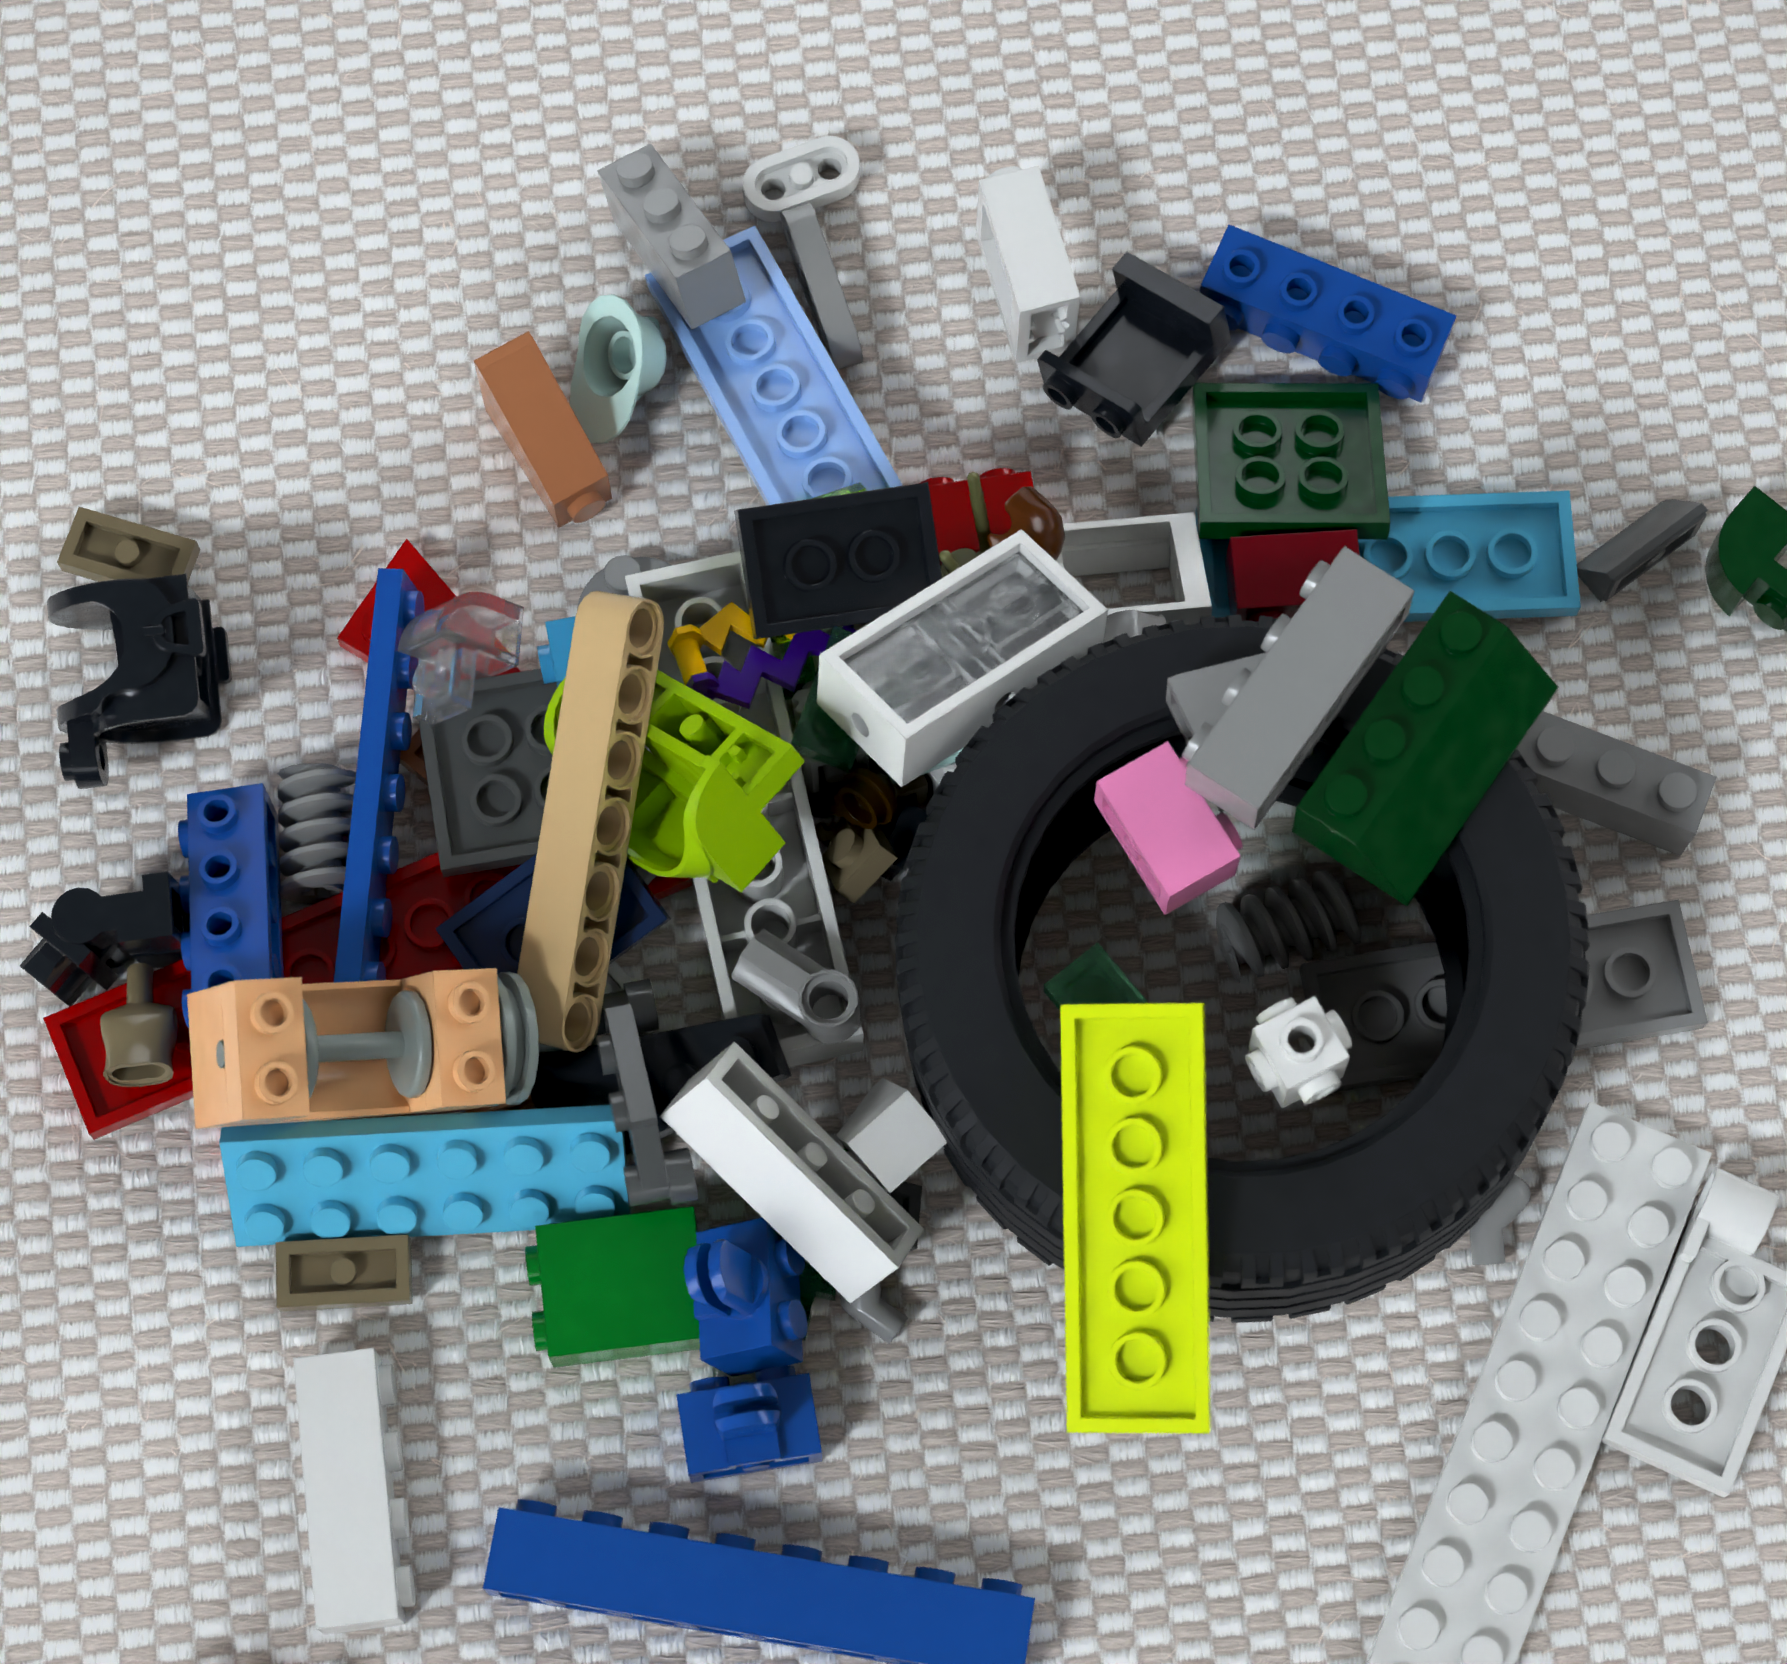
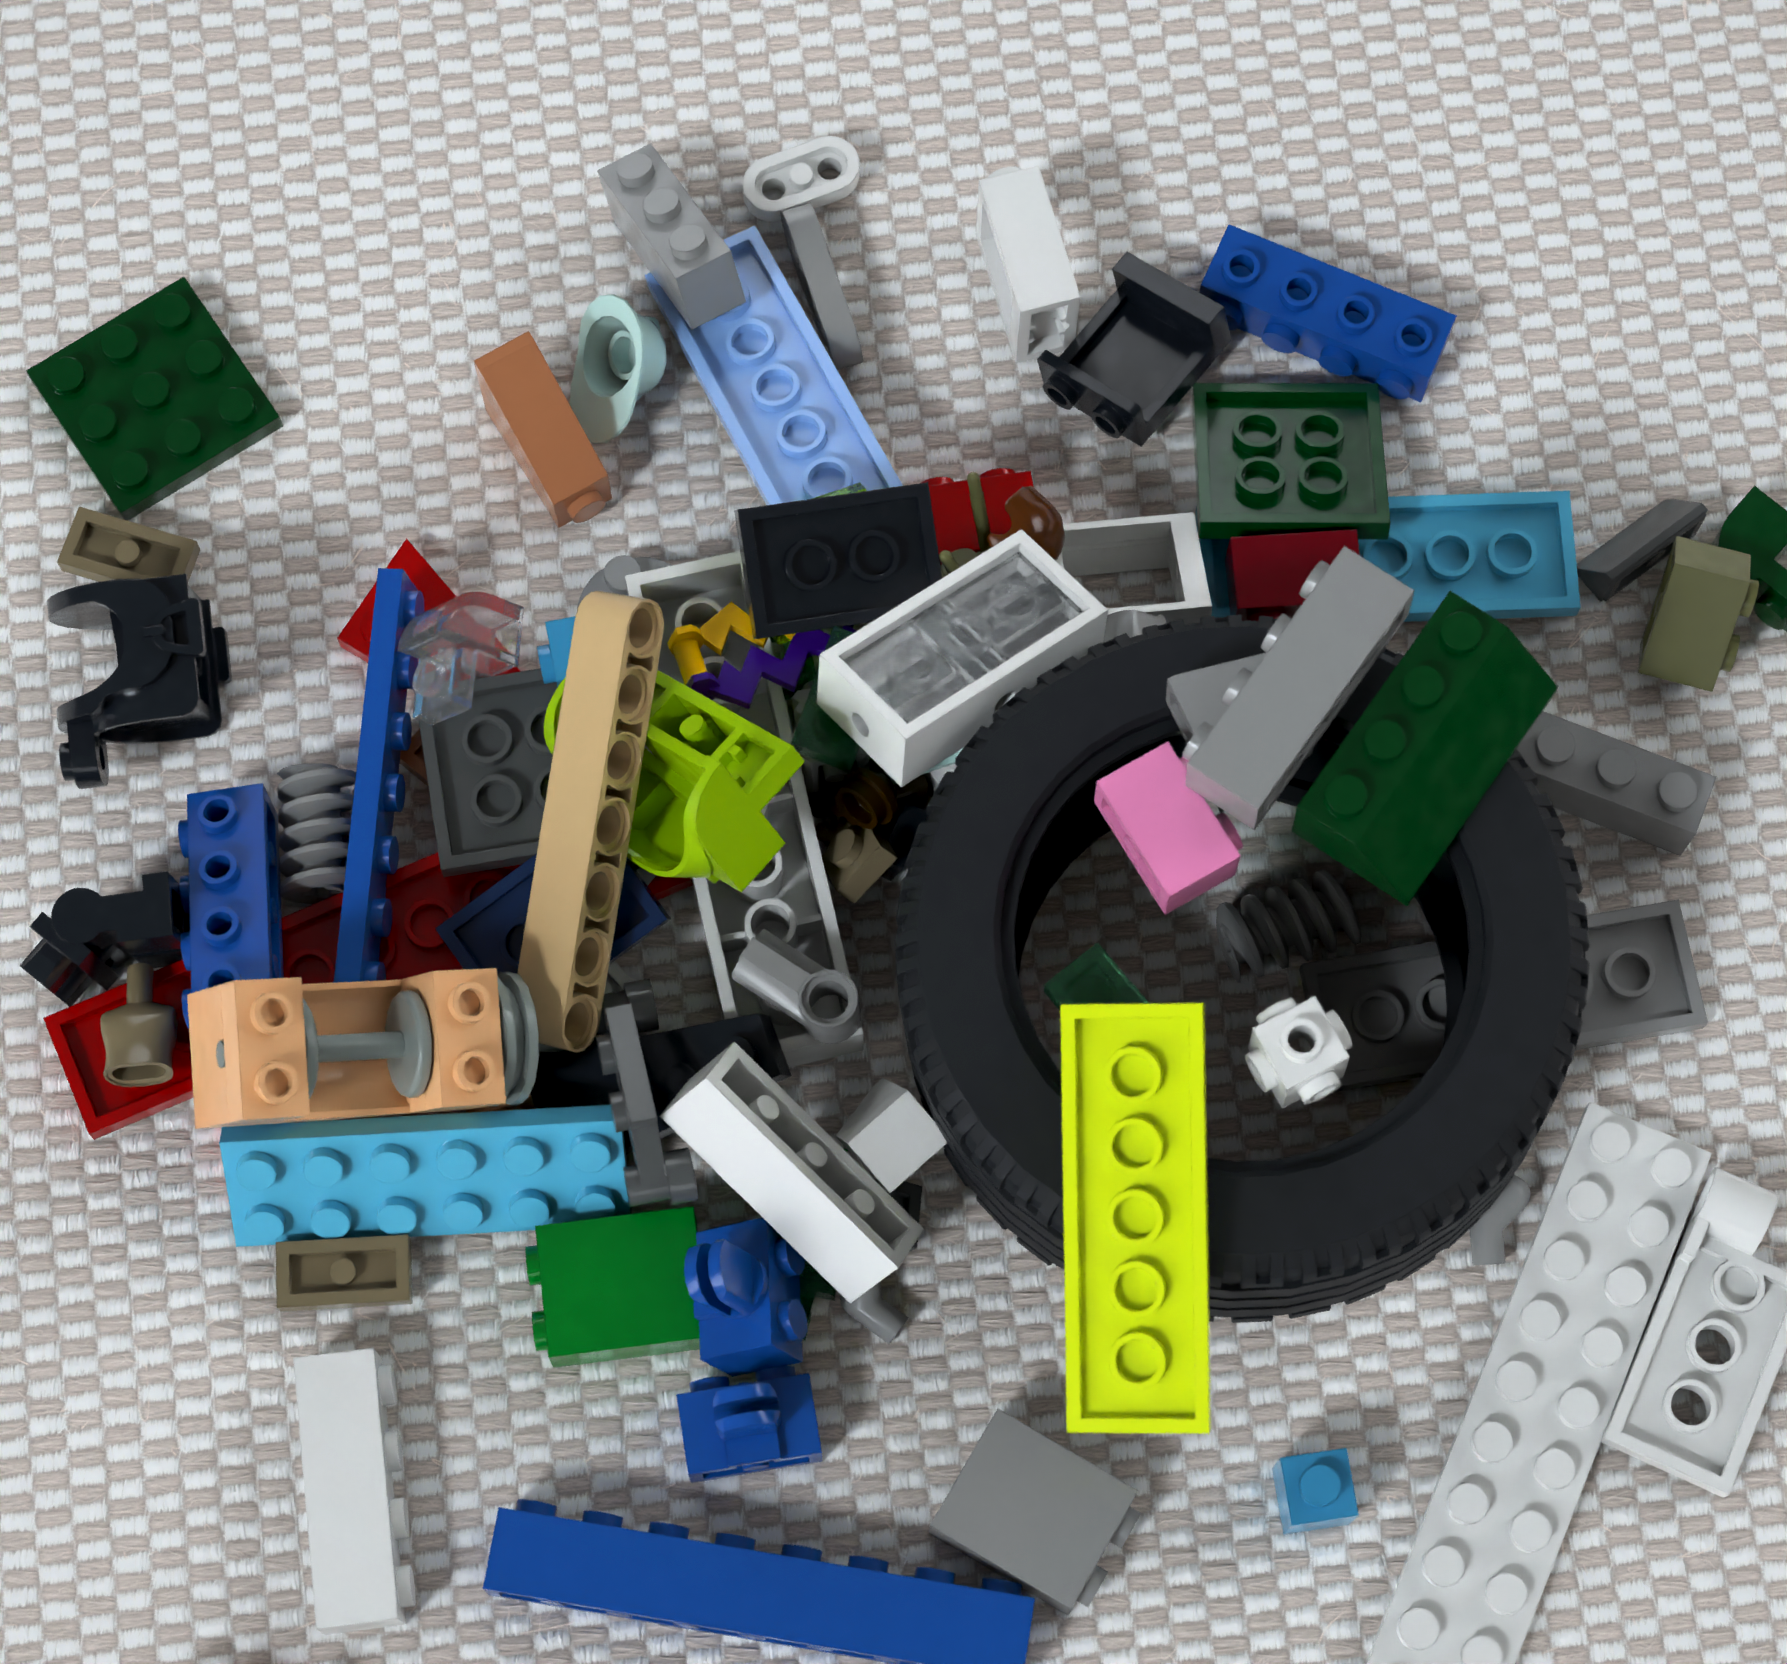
(154, 398): none -> dark green plate
(1036, 1513): none -> light grey brick
(1315, 1491): none -> dark azure brick
(1696, 614): none -> olive brick

